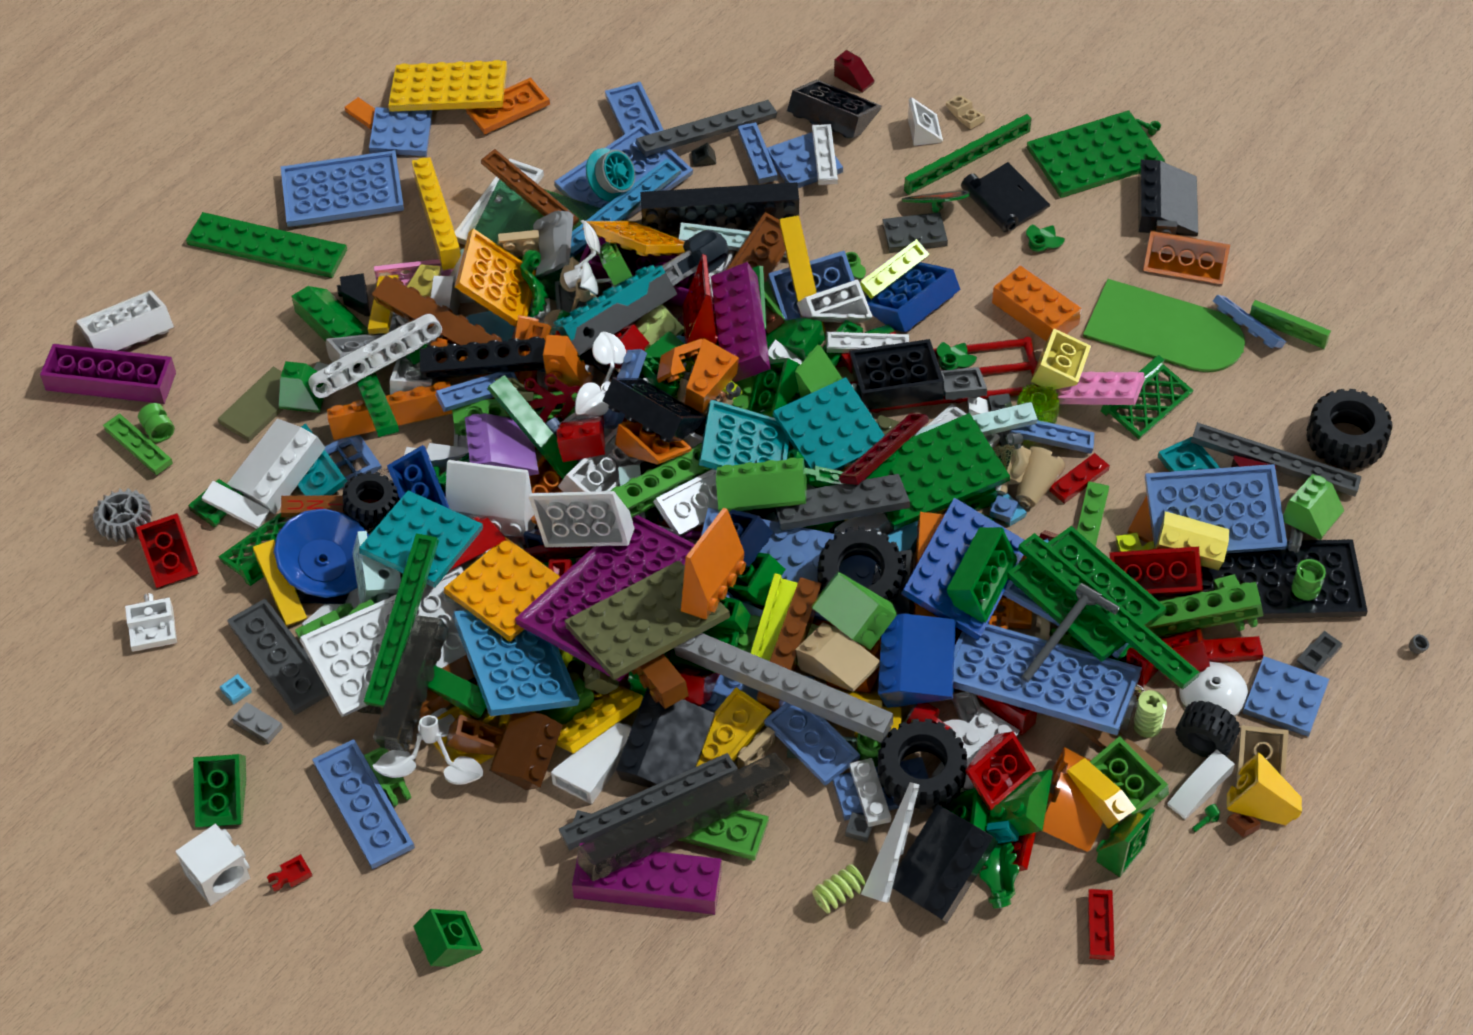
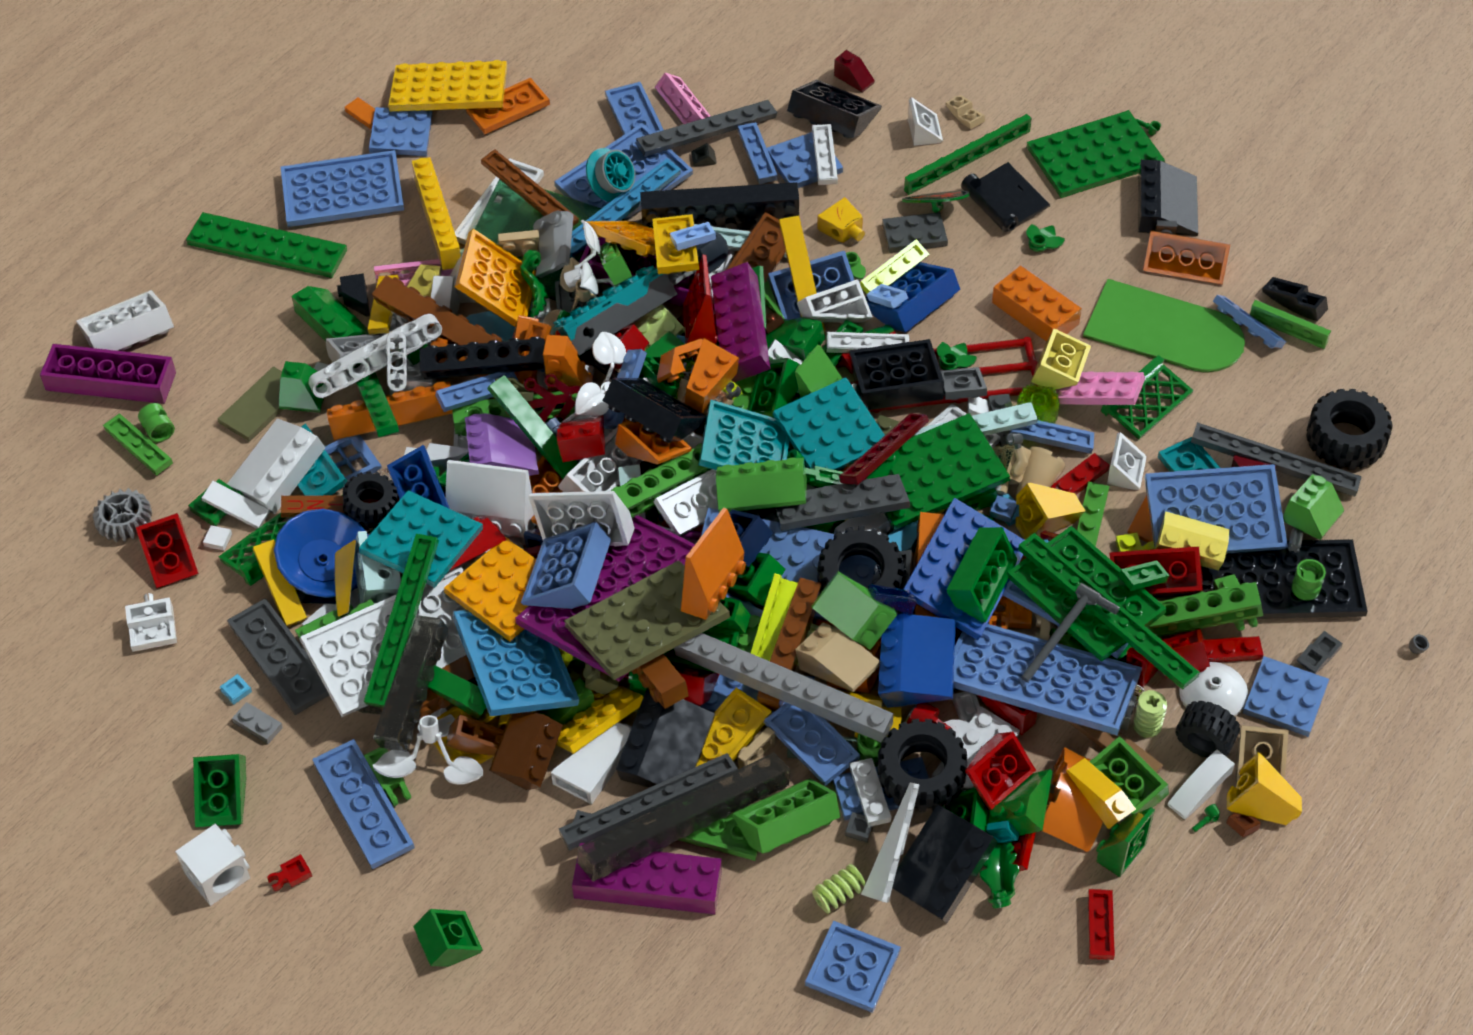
(217, 538): none -> white tile
(343, 576): none -> yellow sticker
(389, 355): none -> white beam
(568, 568): none -> medium blue slope
(667, 256): none -> yellow plate
(680, 99): none -> bright pink fence
(693, 236): none -> light blue plate
(787, 815): none -> bright green slope
(841, 221): none -> yellow torso
(853, 966): none -> medium blue plate
(887, 296): none -> light blue plate
(896, 598): none -> clear blue slope
(1045, 509): none -> yellow slope
(1126, 464): none -> white slope
(1143, 575): none -> green plate
(1296, 298): none -> black slope

